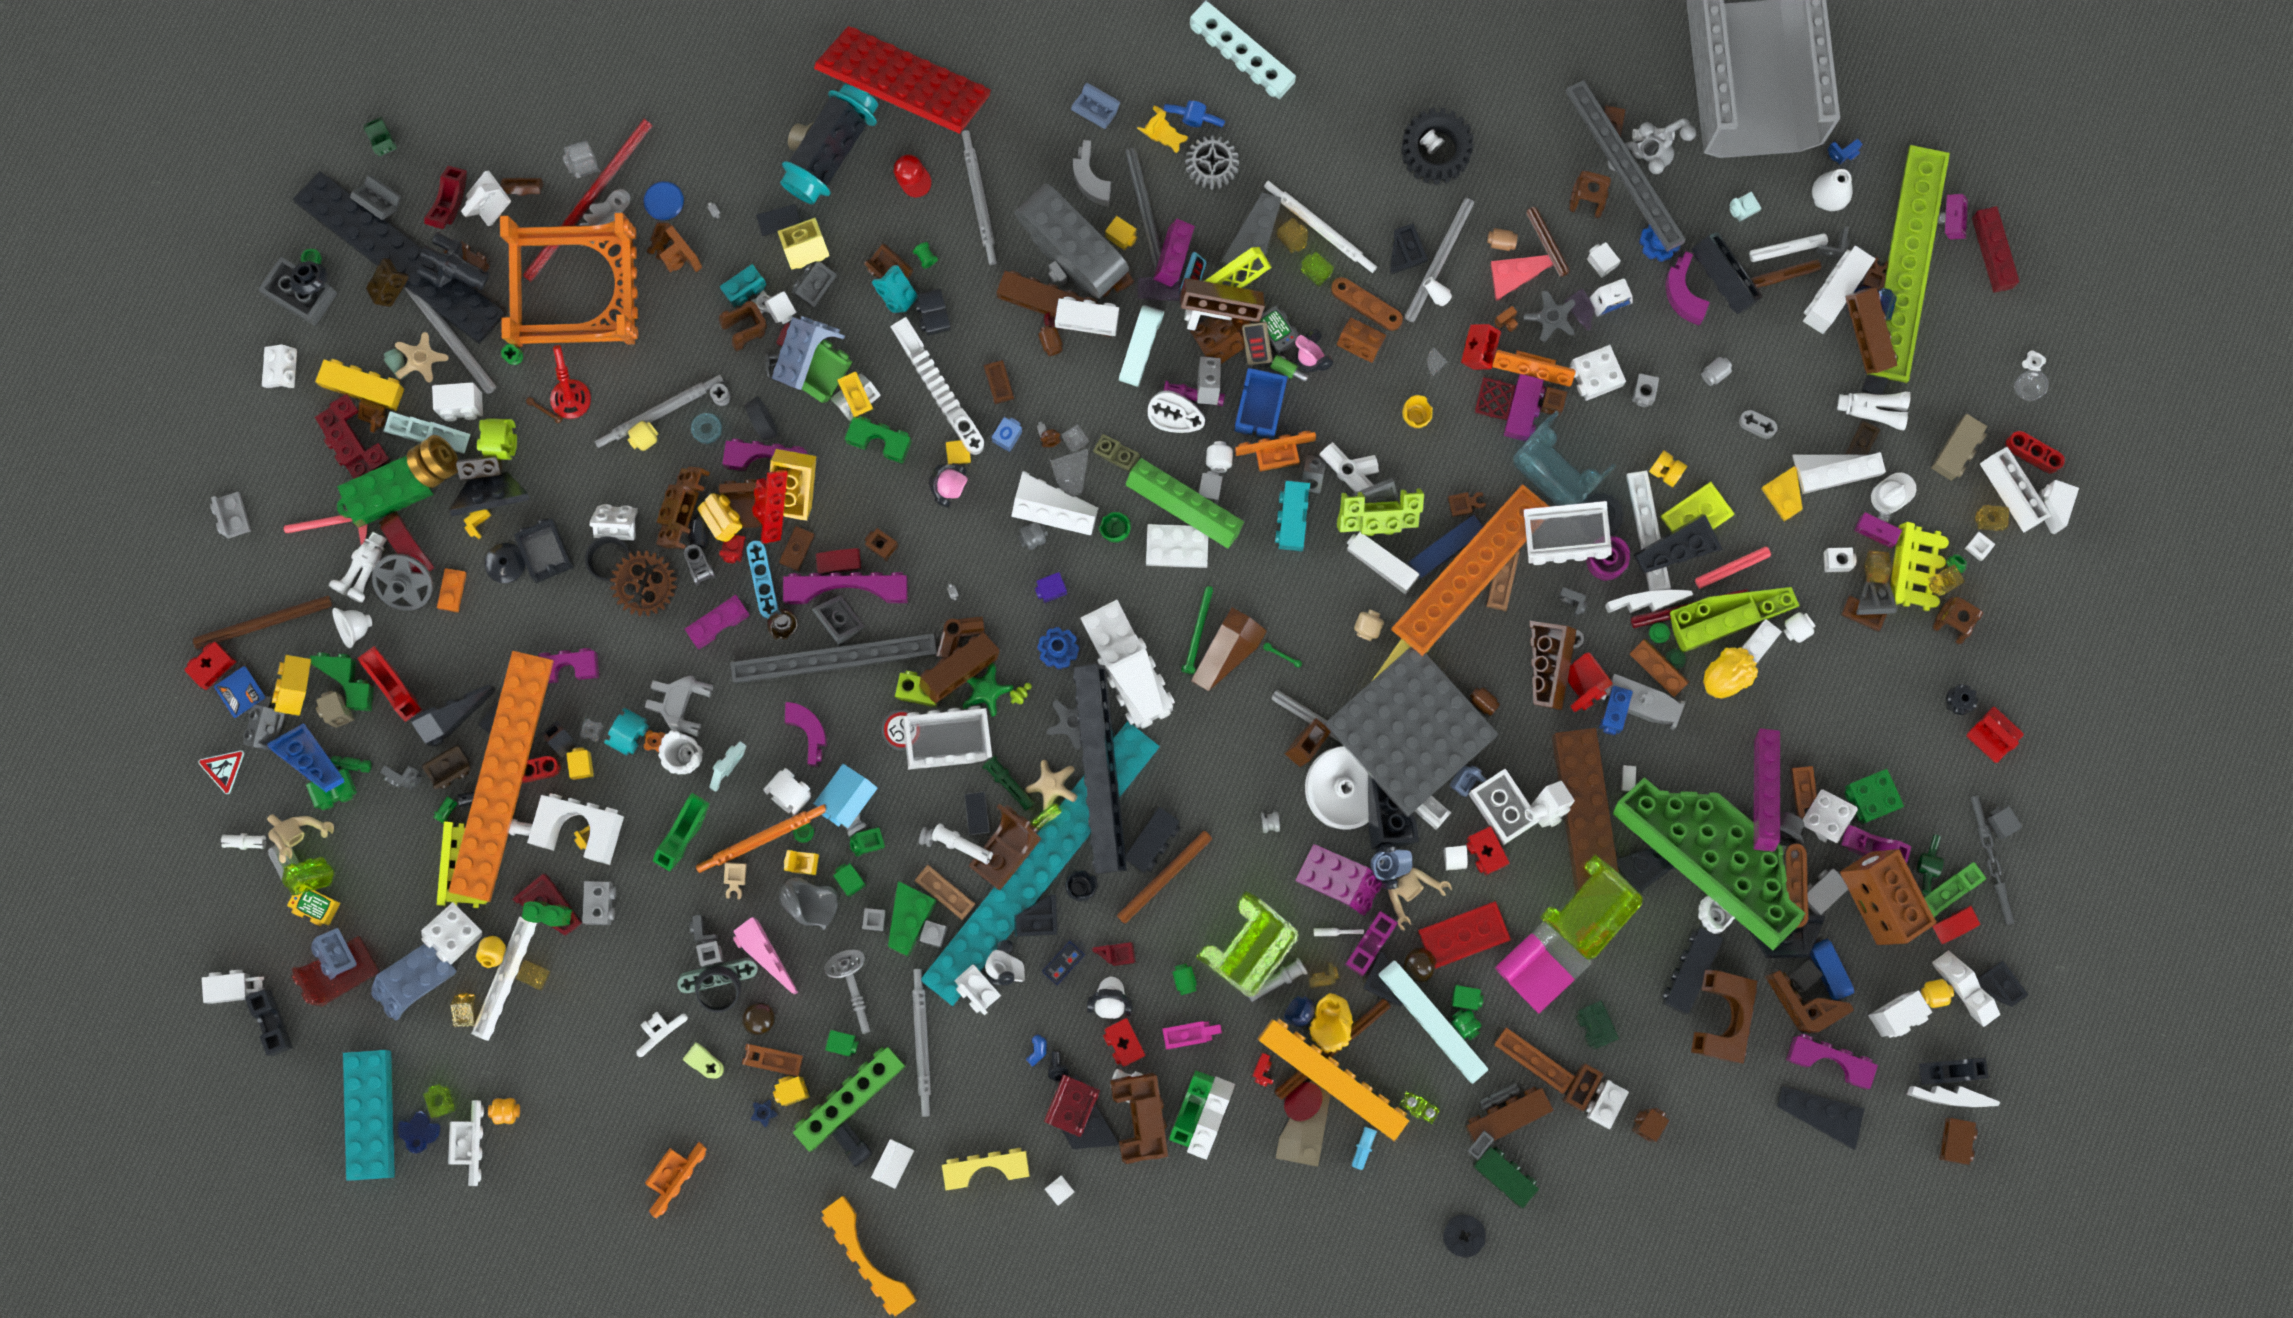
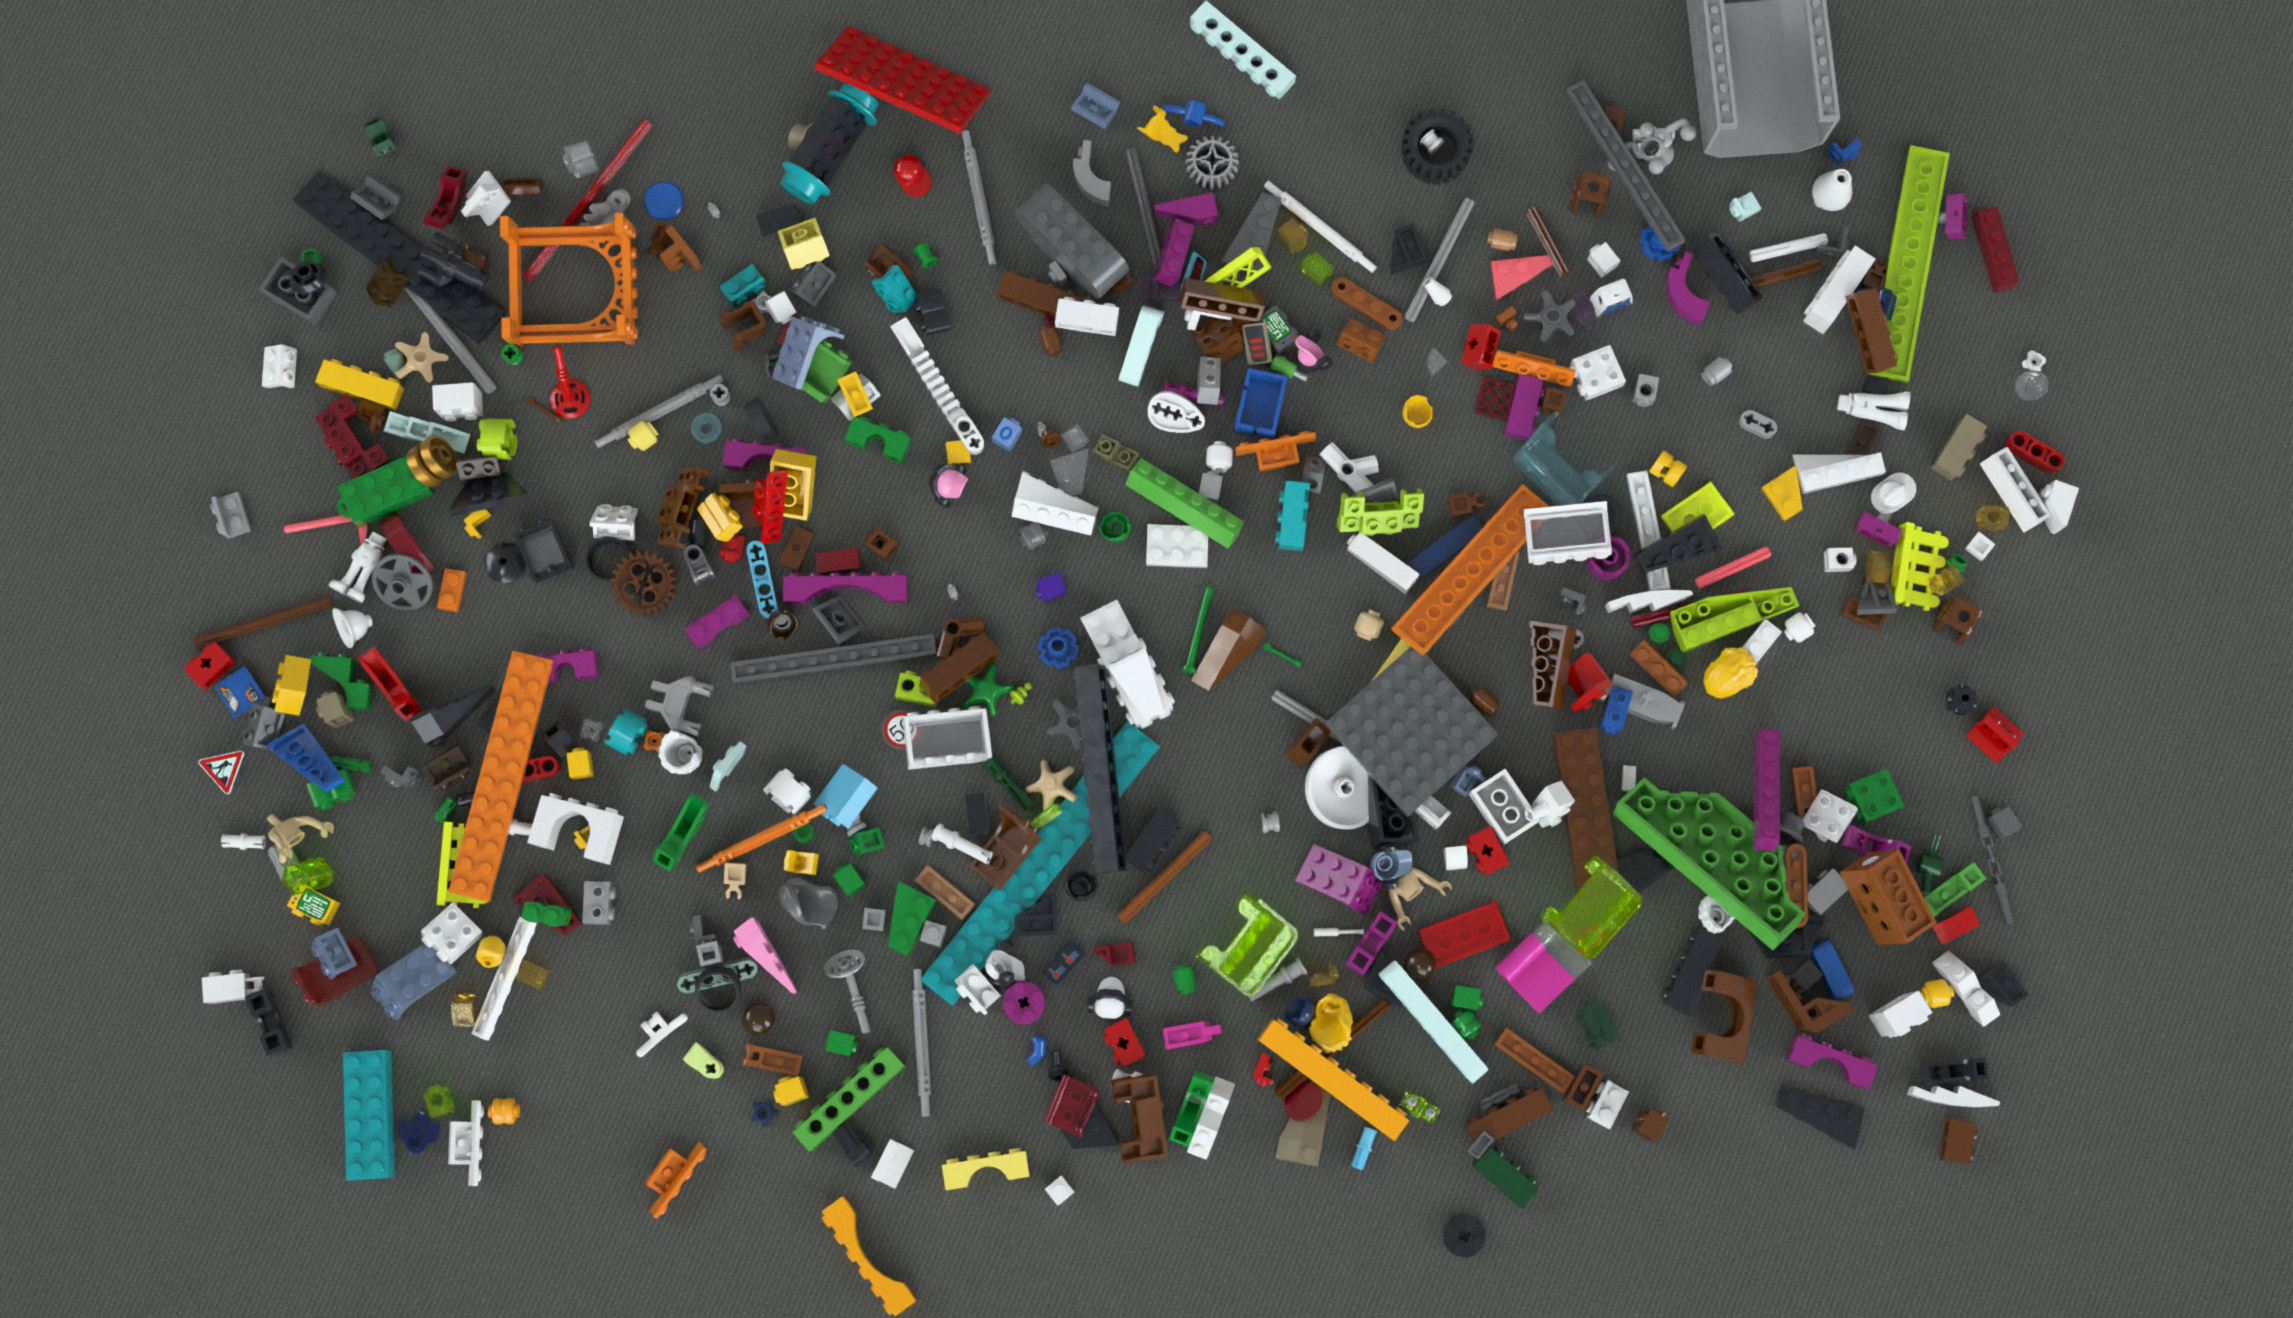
(805, 719): magenta arch -> none
(998, 382): reddish brown plate -> none
(1021, 991): none -> magenta brick
(1121, 233): yellow brick -> none
(1192, 210): none -> magenta slope

